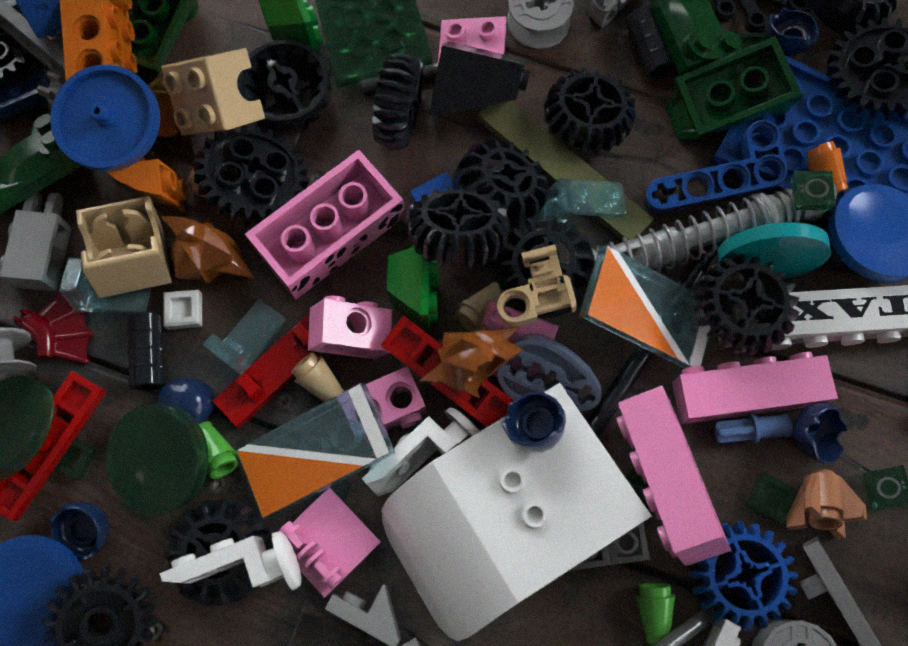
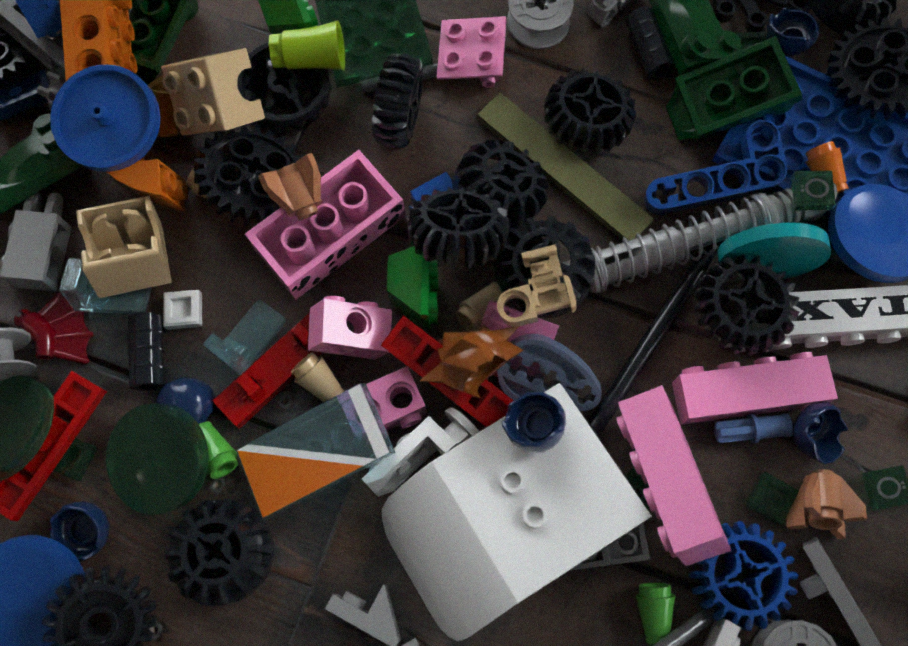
(204, 251): dark orange hair -> none
(262, 565): white piece -> none
(295, 187): none -> nougat brick
(309, 48): none -> lime plant
(329, 541): bright pink hinge -> none
(475, 78): black slope -> none
(584, 197): clear light blue bracket -> none
(644, 308): tile -> none

